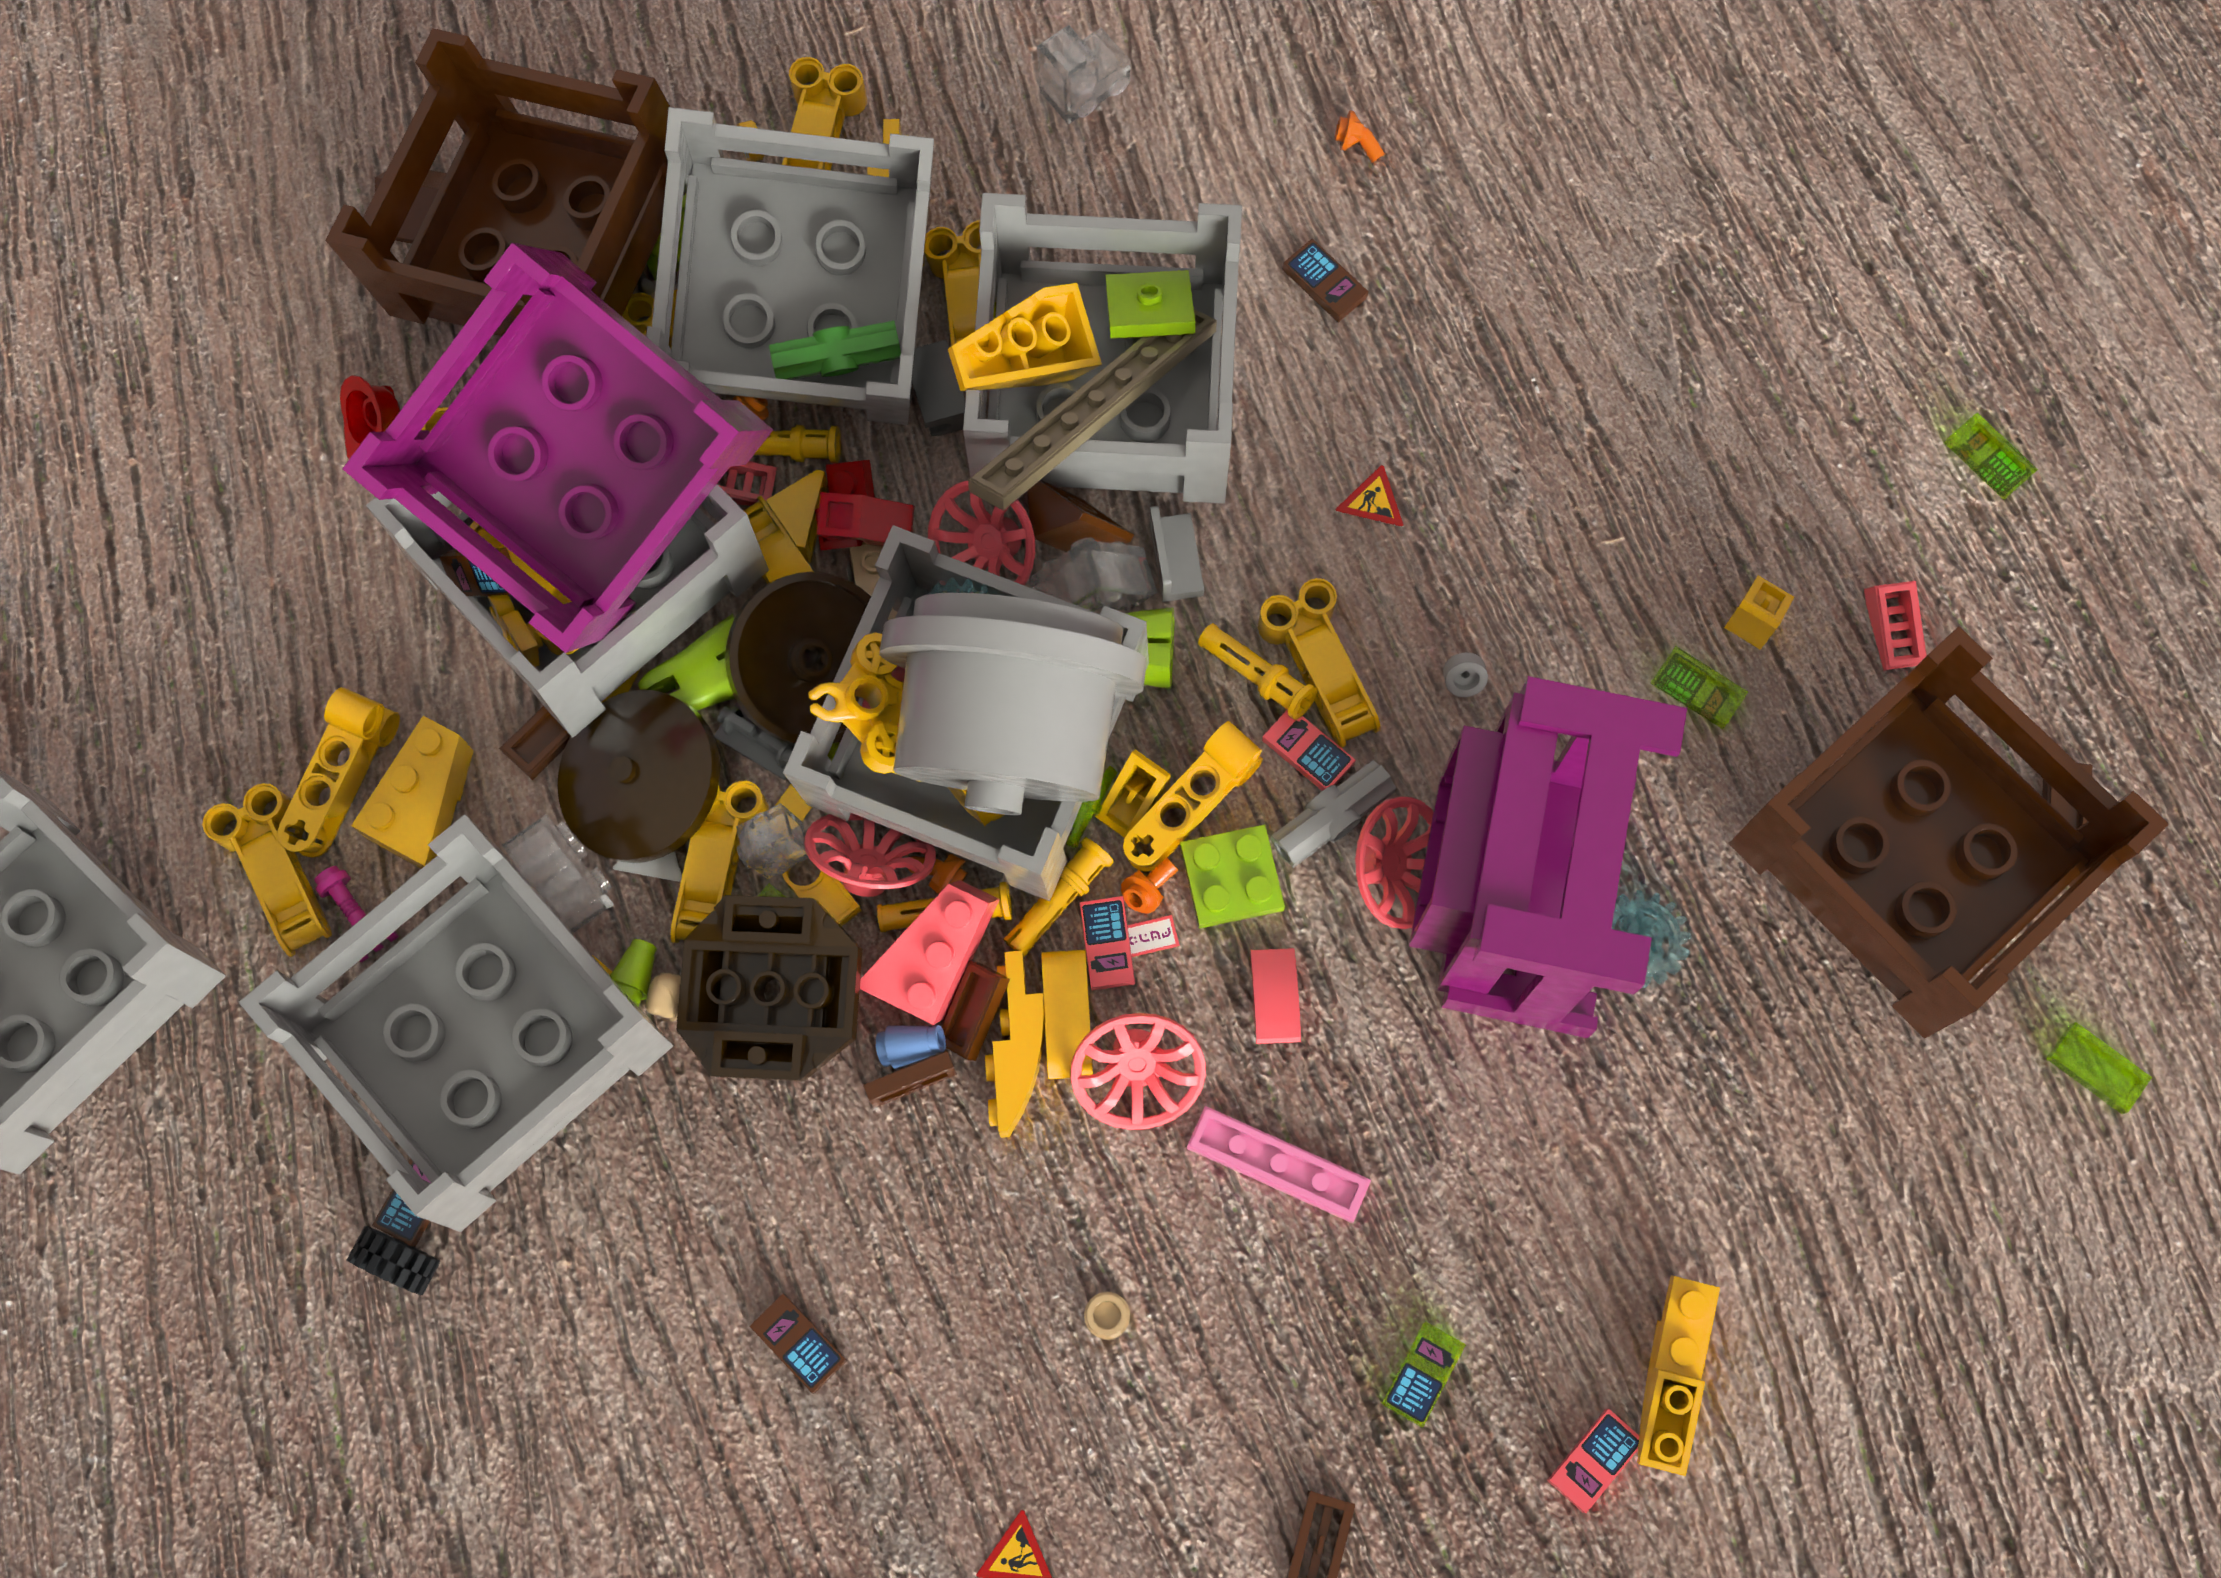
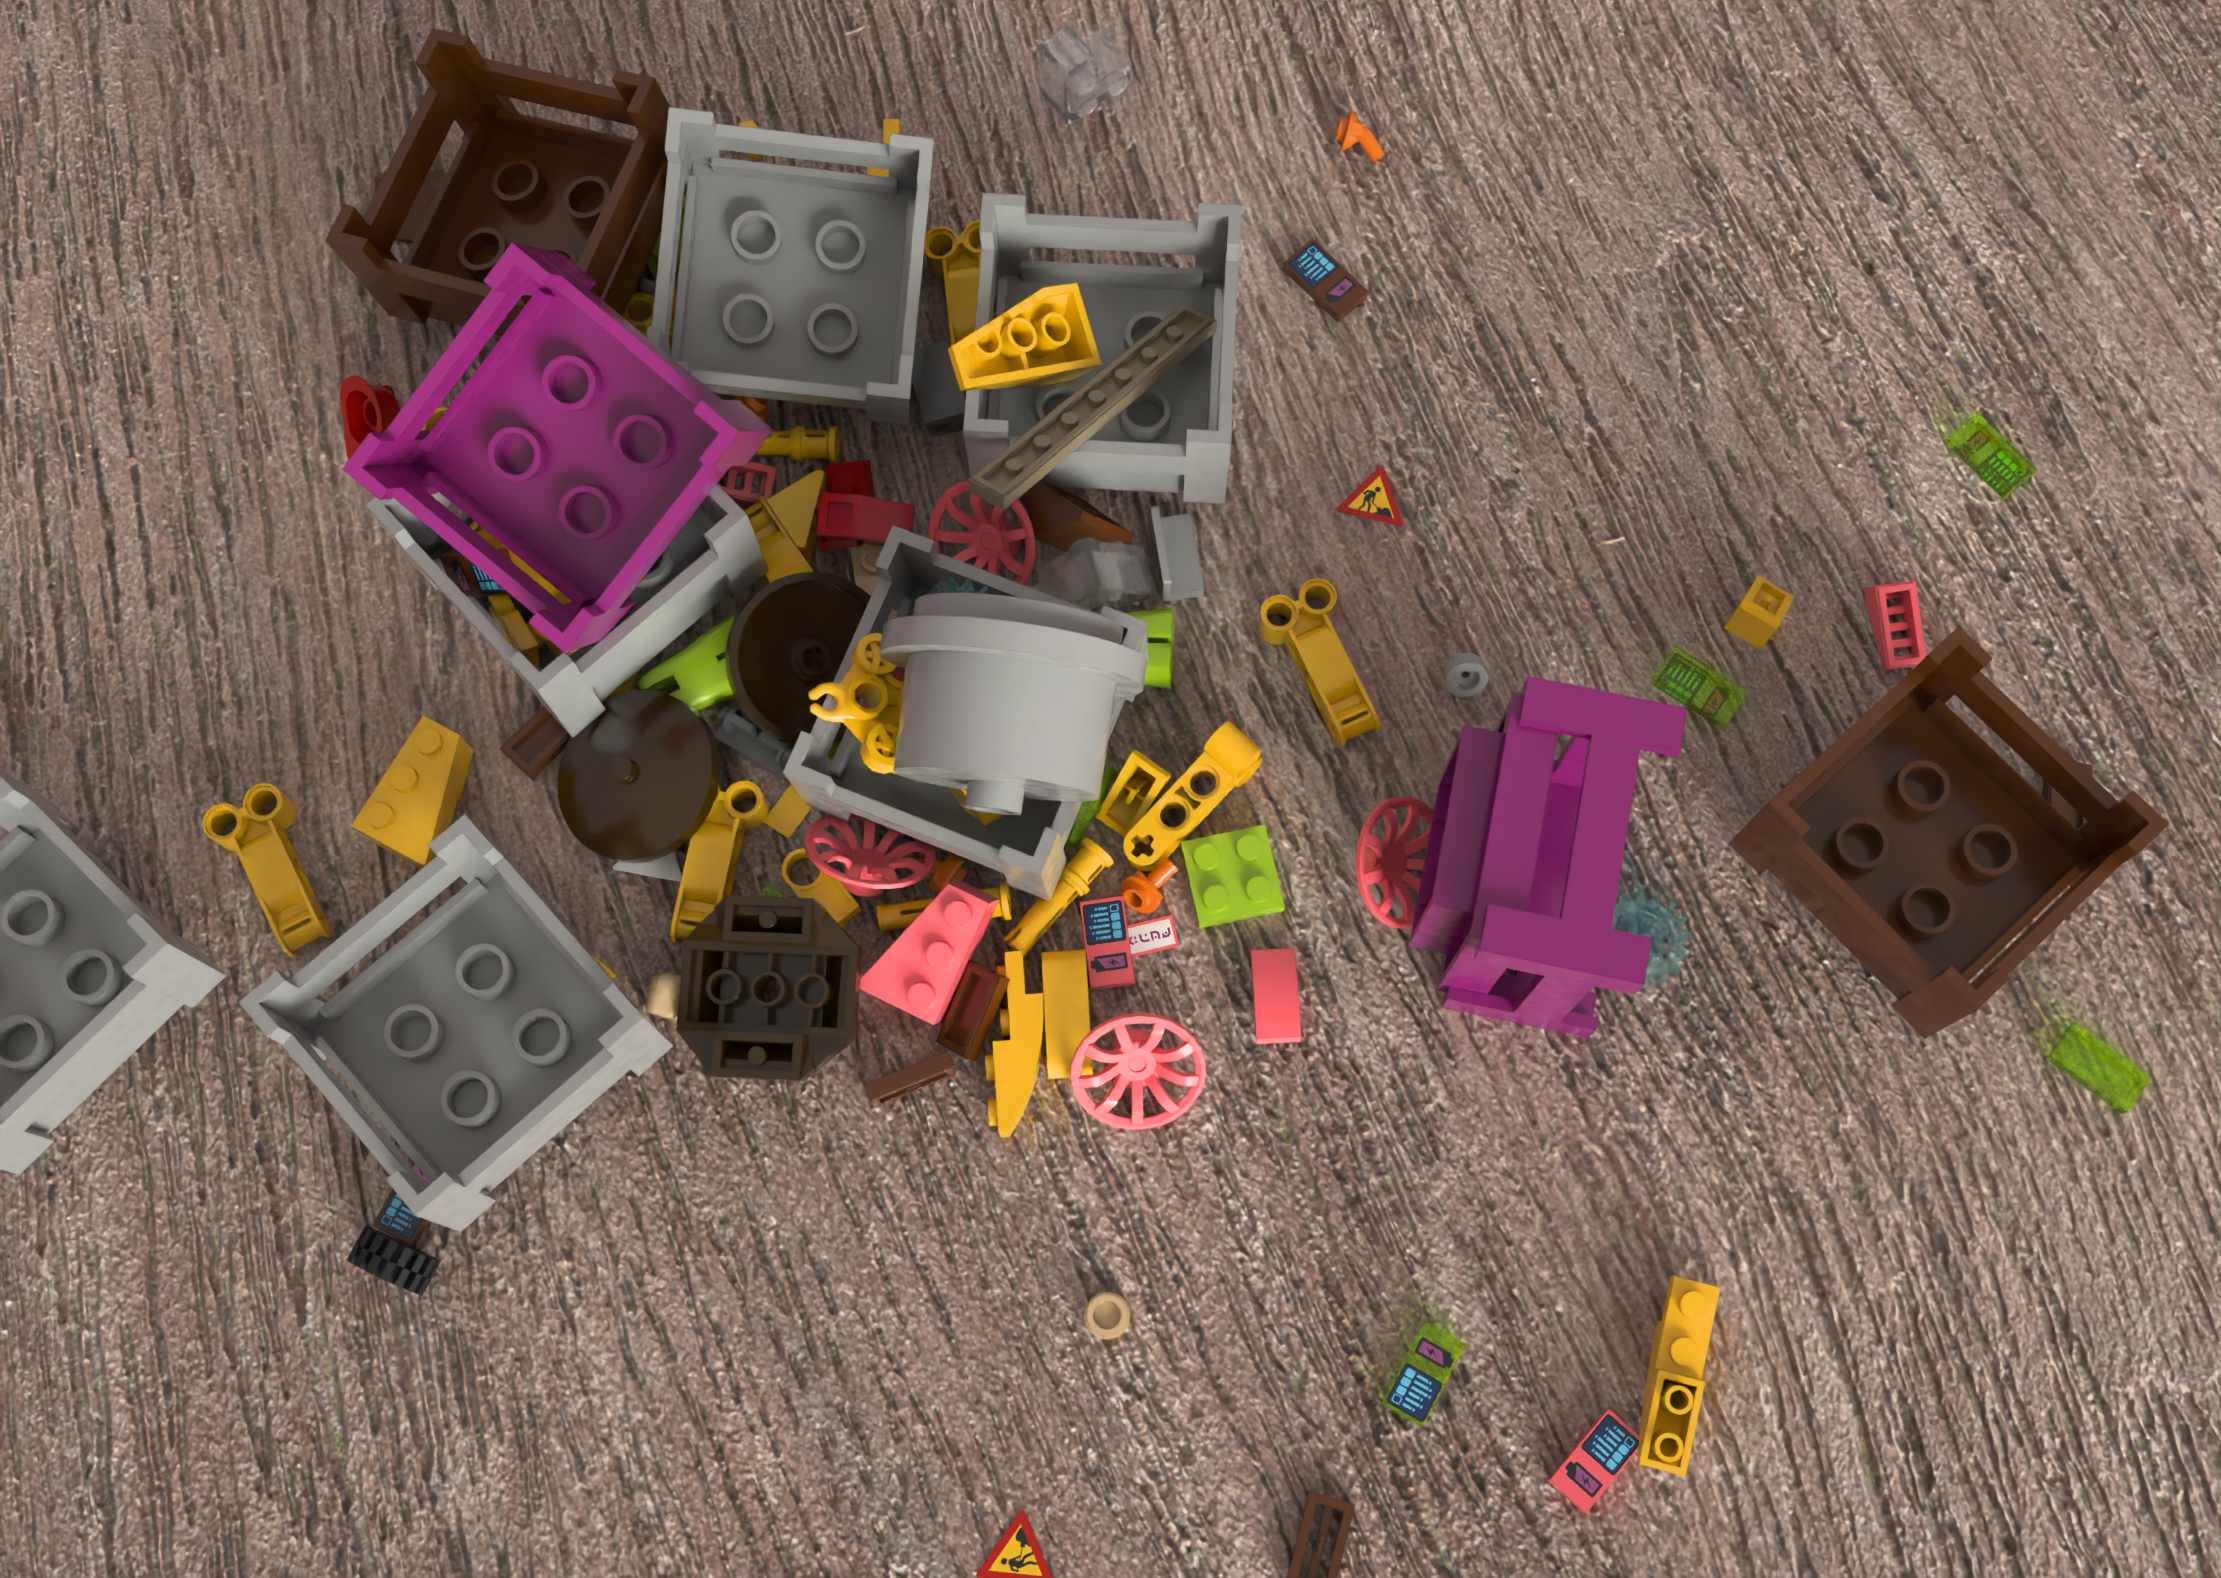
(332, 883): dark pink hinge -> none
(352, 724): yellow piece -> none
(554, 866): clear brick -> none
(635, 970): lime cone -> none
(772, 841): clear brick -> none
(798, 1343): tile -> none
(823, 104): yellow piece -> none
(835, 351): bright green piece -> none
(908, 1044): medium blue cone -> none
(1150, 304): lime plate -> none
(1269, 685): yellow pin -> none
(1278, 1164): bright pink tile -> none
(1308, 750): tile -> none
(1333, 813): light grey piece -> none

